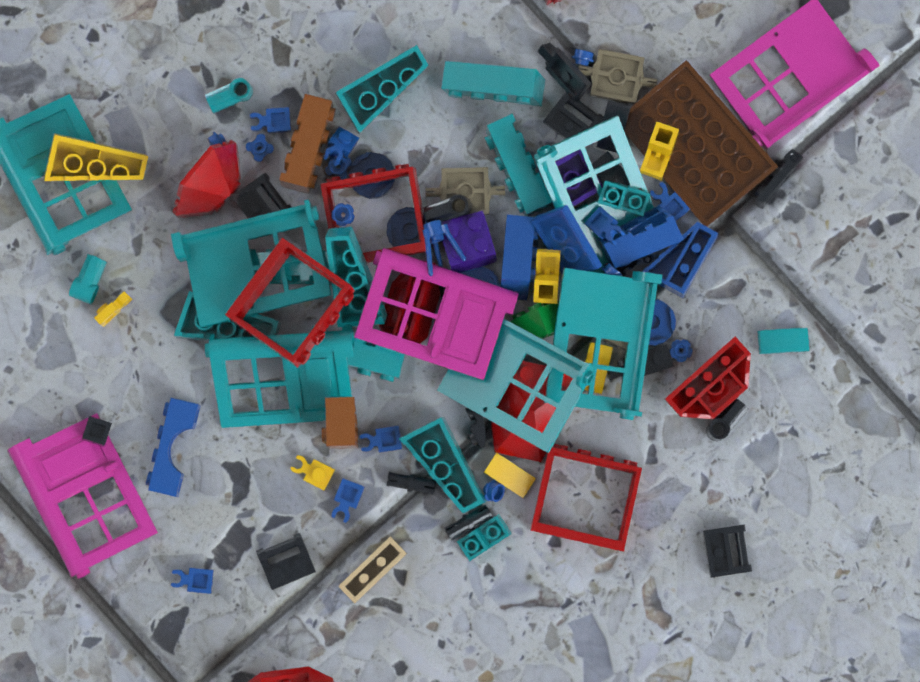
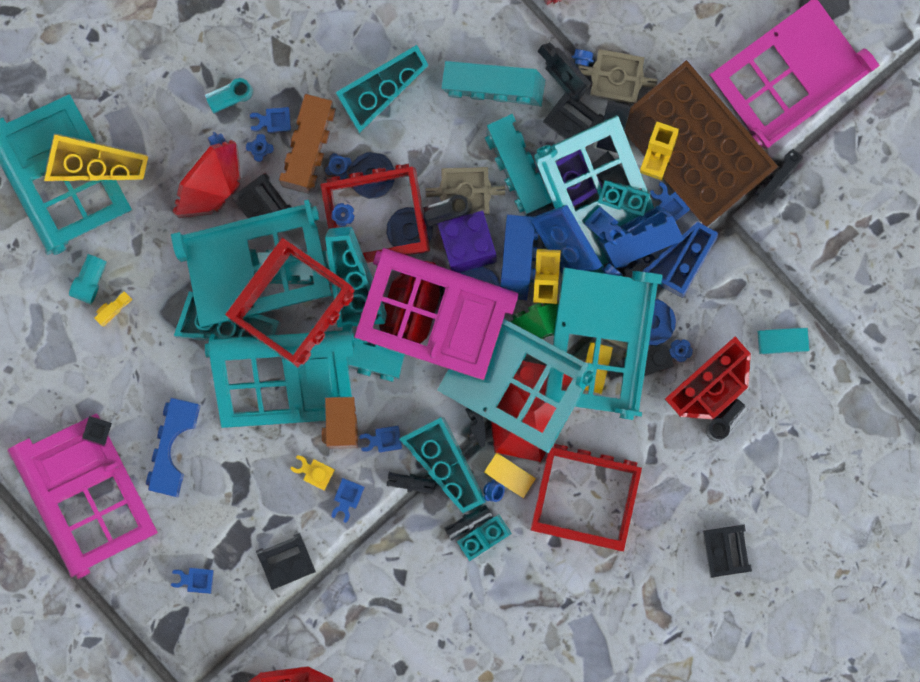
(341, 145): blue plate -> none
(372, 569): tan brick -> none
(433, 233): blue plant -> none

